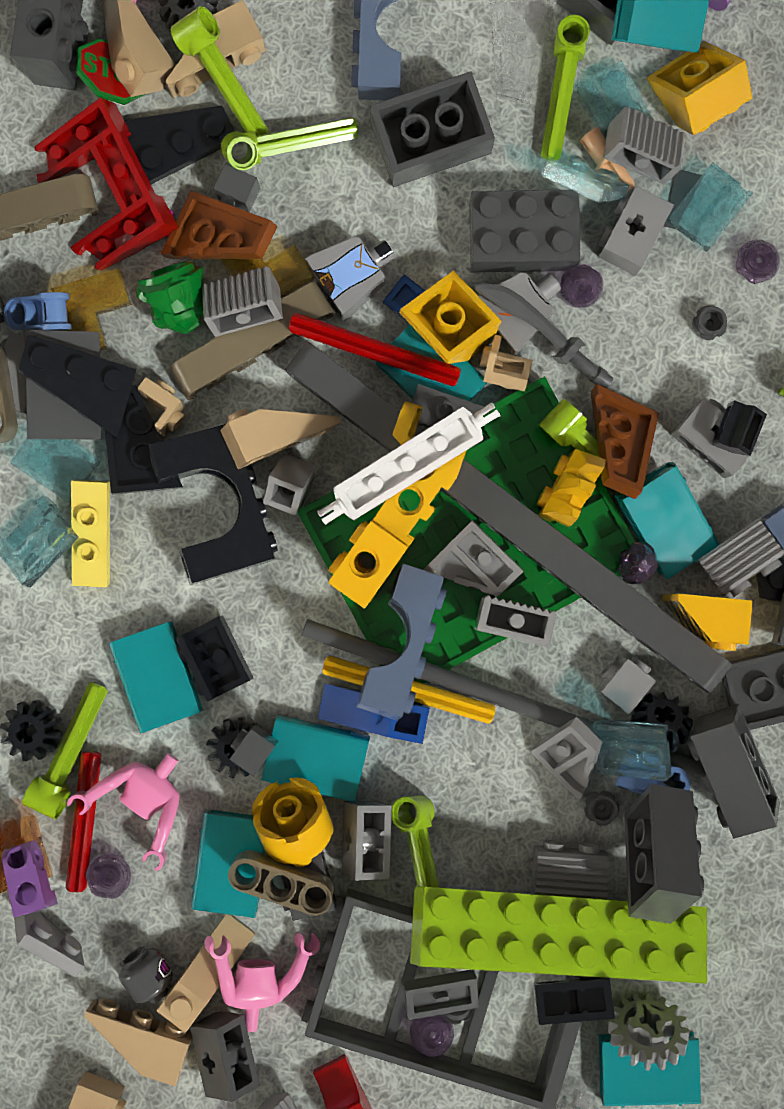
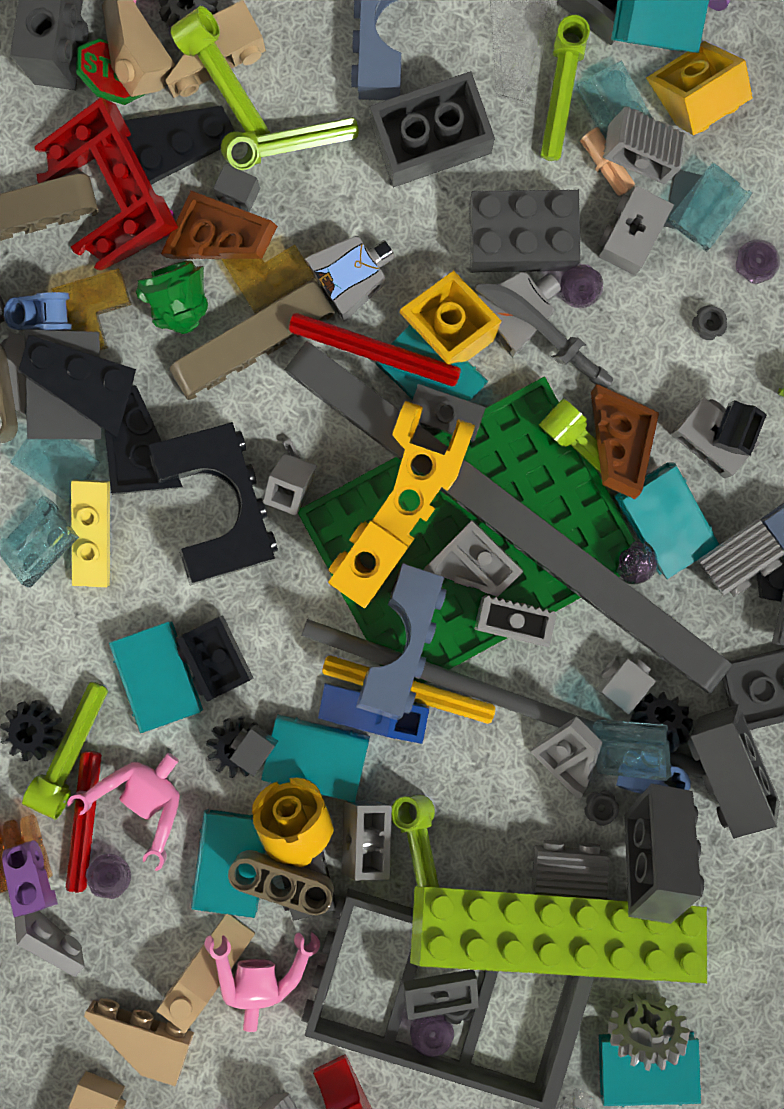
(145, 975): dark grey head -> none
(162, 397): tan bracket -> none
(224, 1056): dark grey brick -> none
(241, 301): light grey brick -> none
(271, 431): tan slope -> none
(402, 294): blue tile -> none
(408, 463): white plate -> none
(503, 368): tan bracket -> none
(572, 487): yellow plate -> none
(574, 1000): black brick -> none
(592, 183): clear light blue plate -> none
(713, 619): yellow slope -> none

